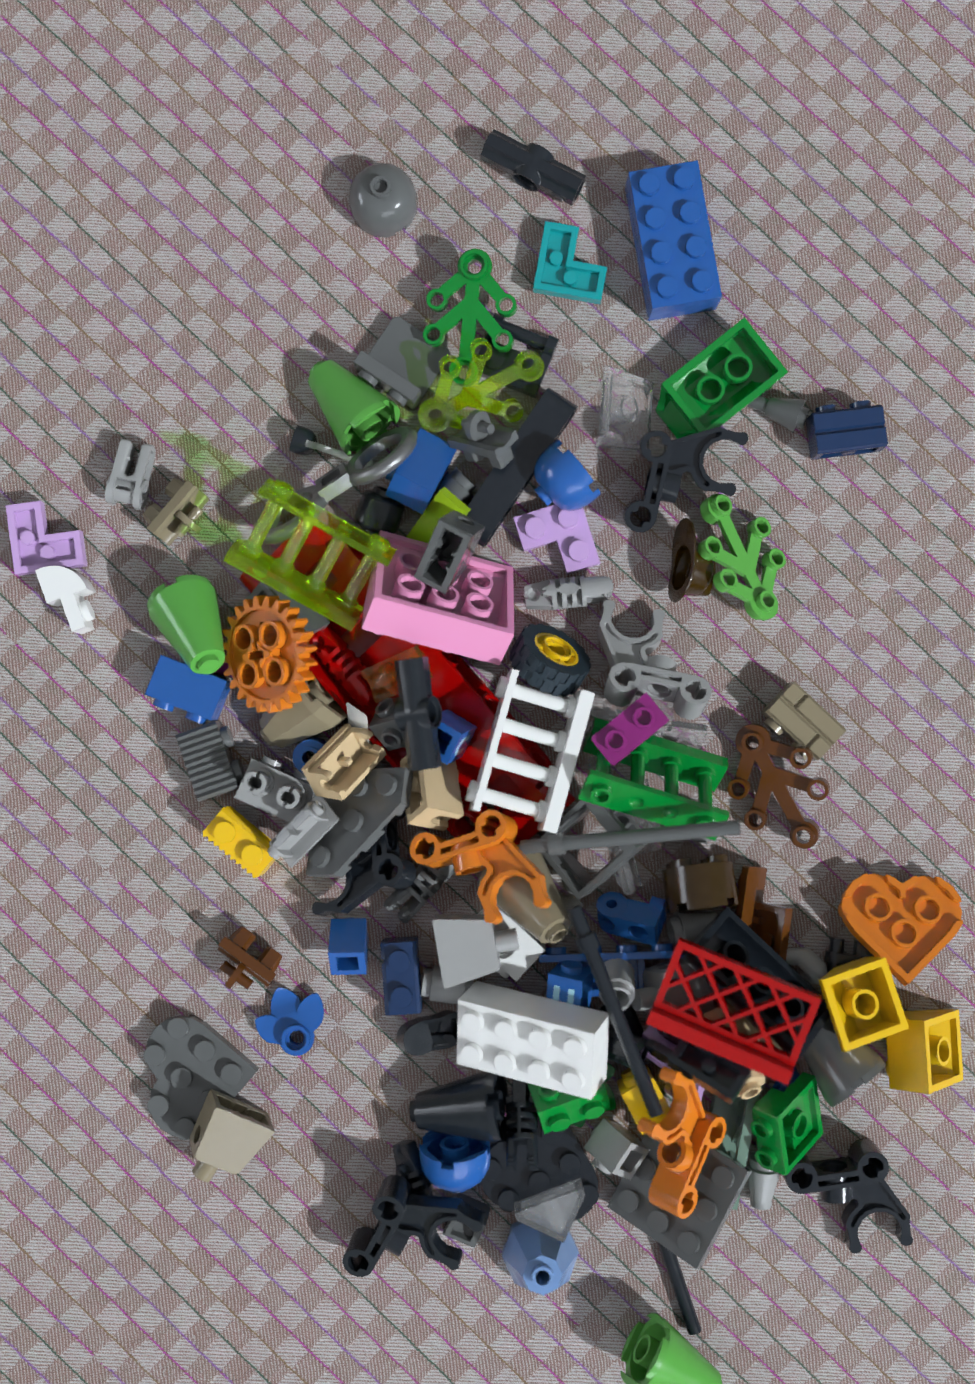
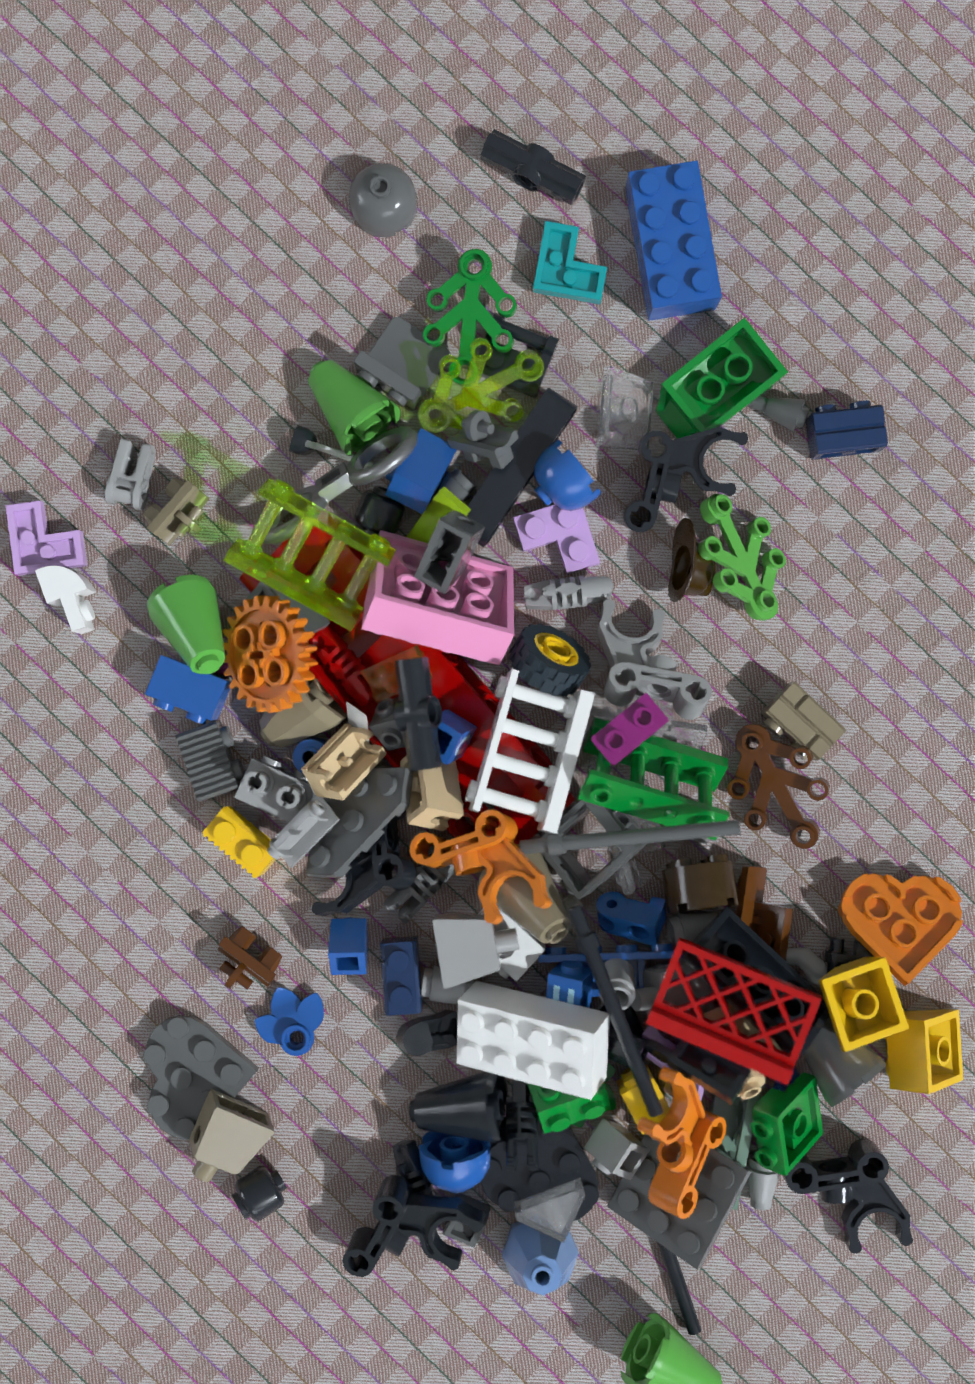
(259, 1193): none -> black head

